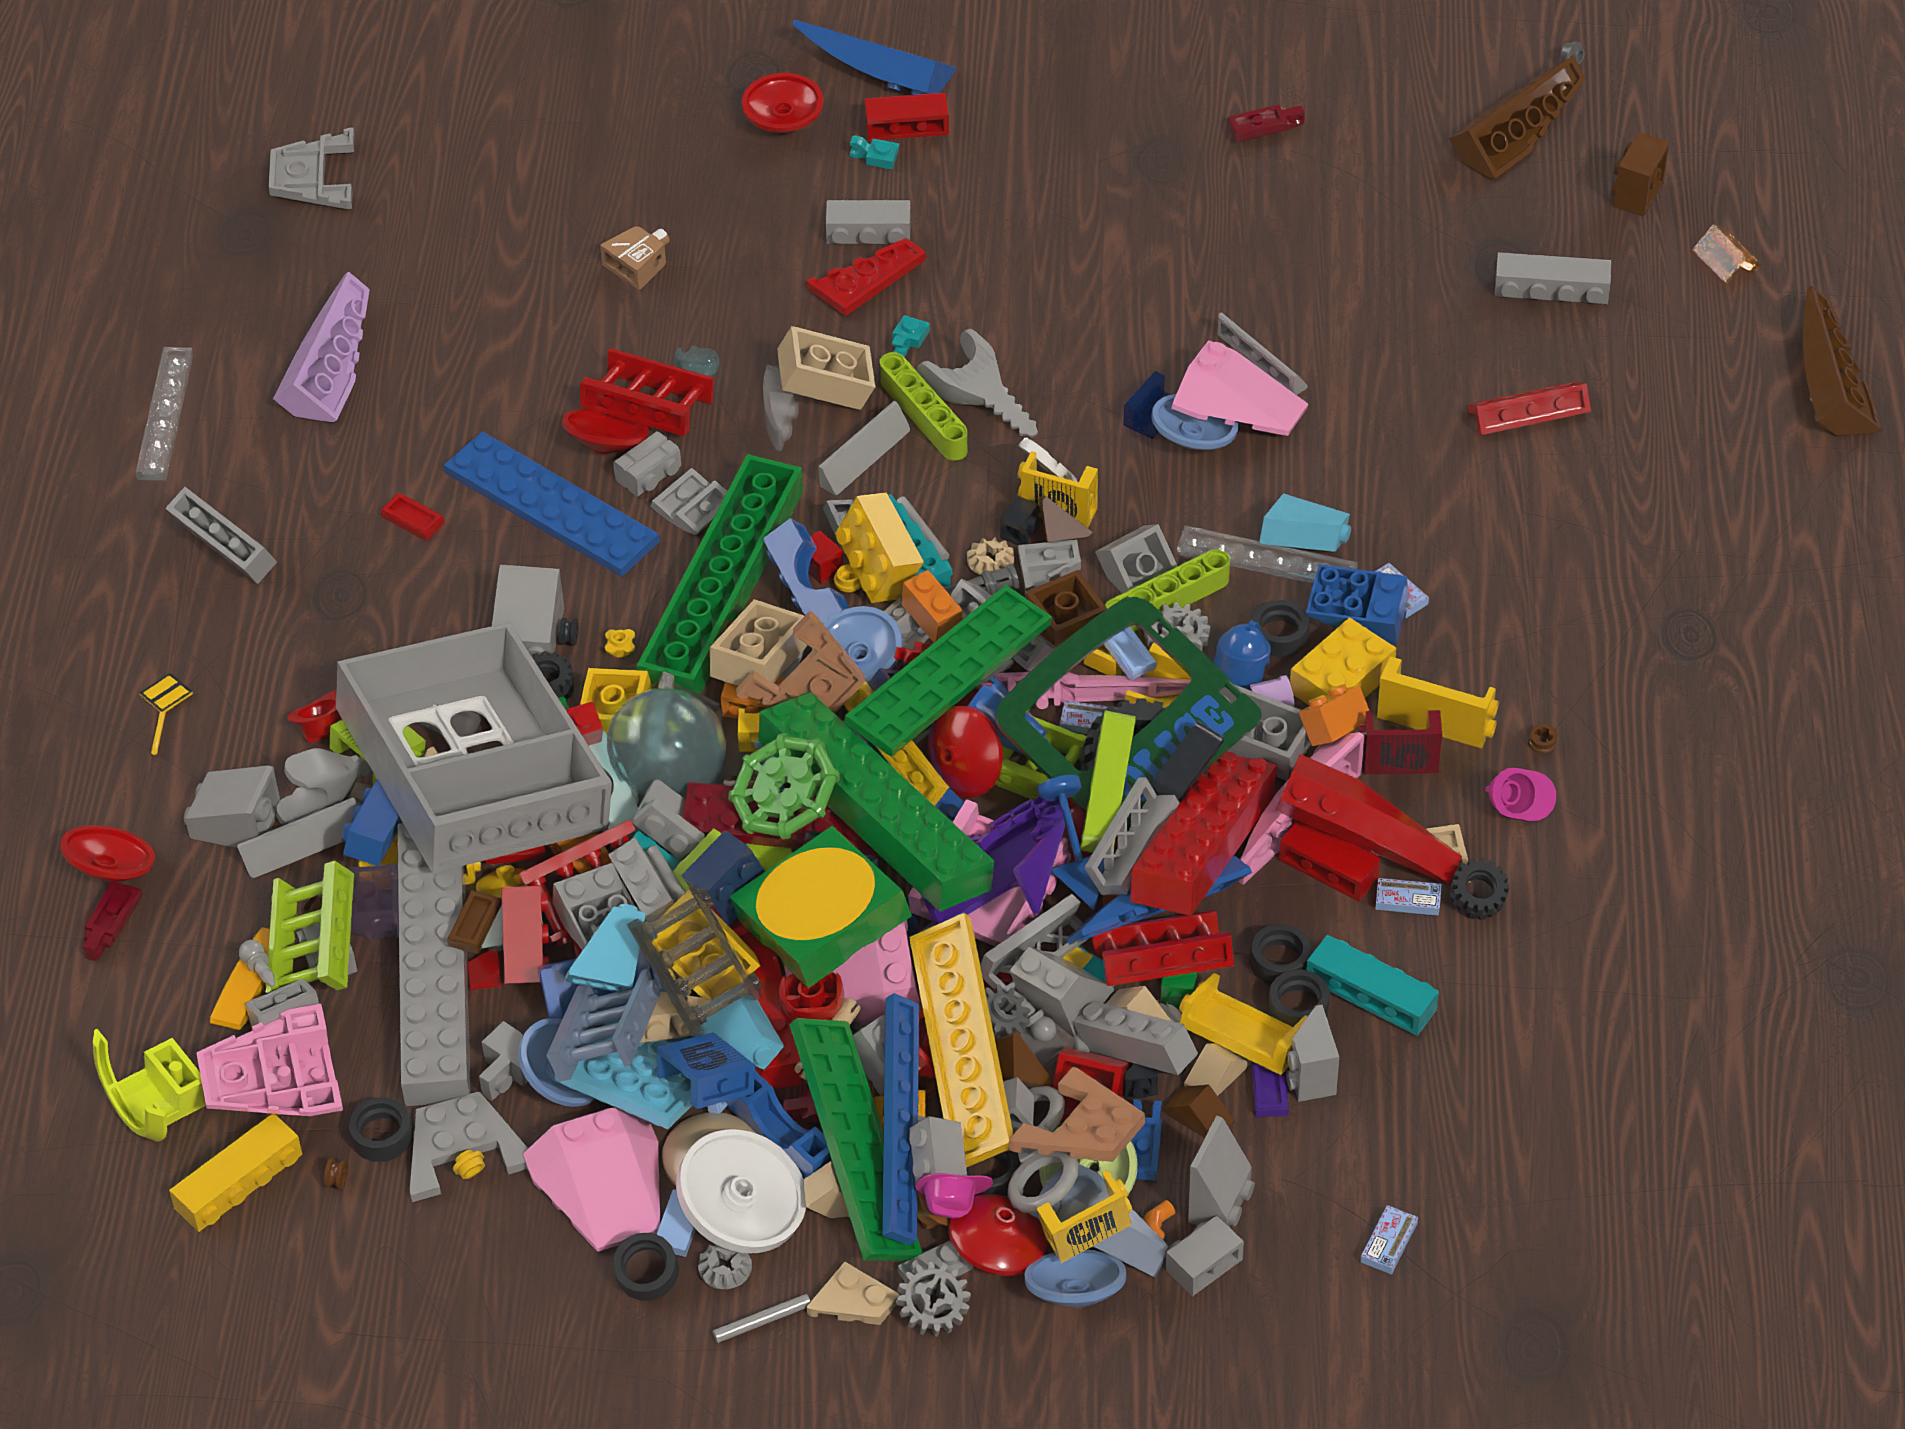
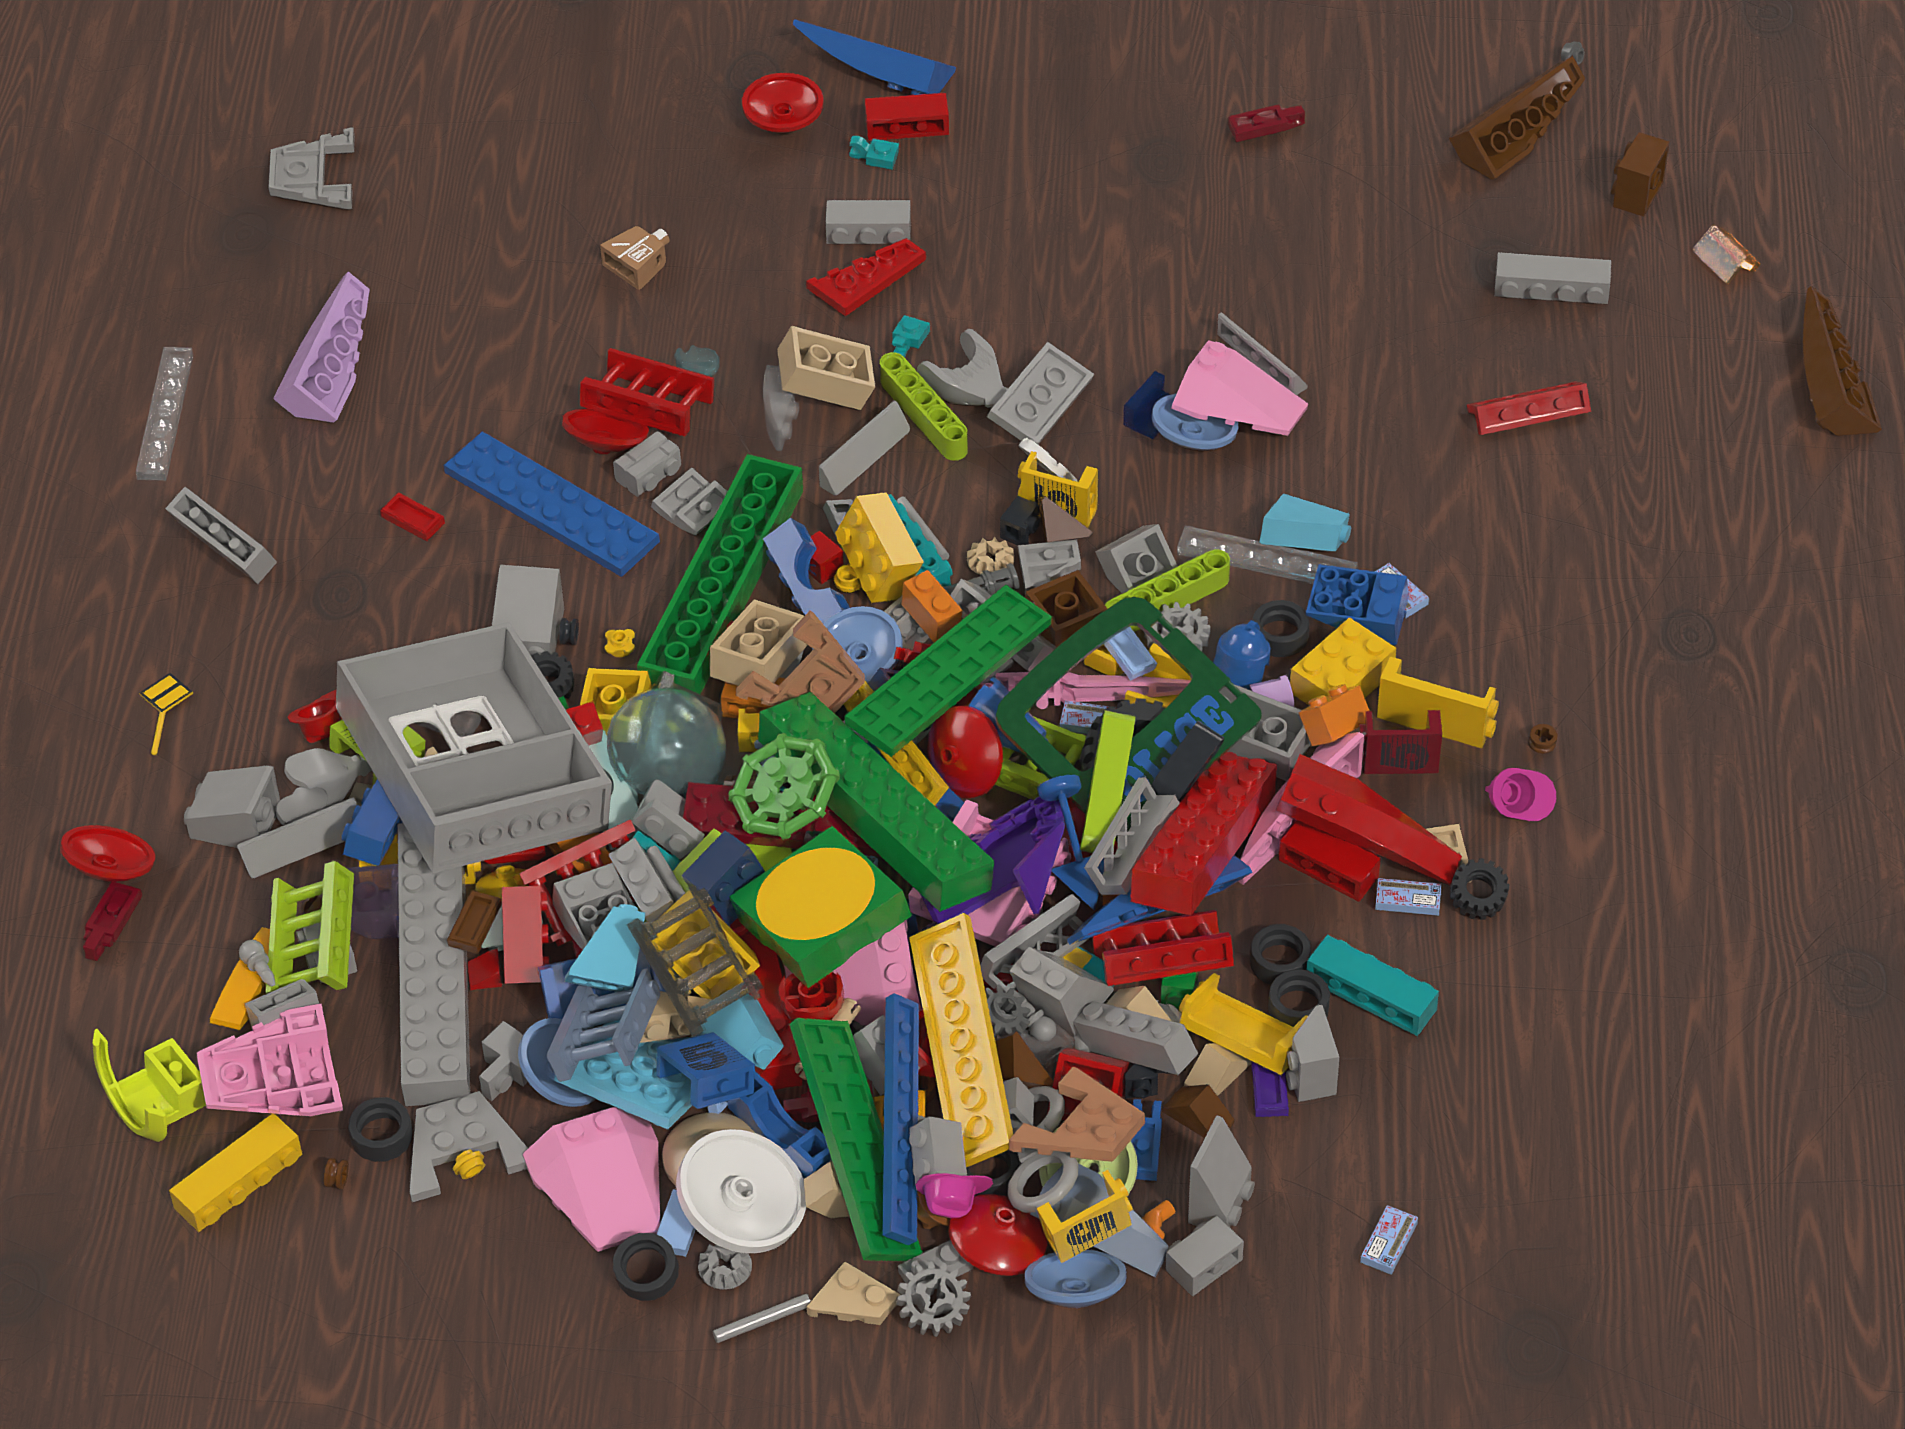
(1040, 394): none -> light grey plate

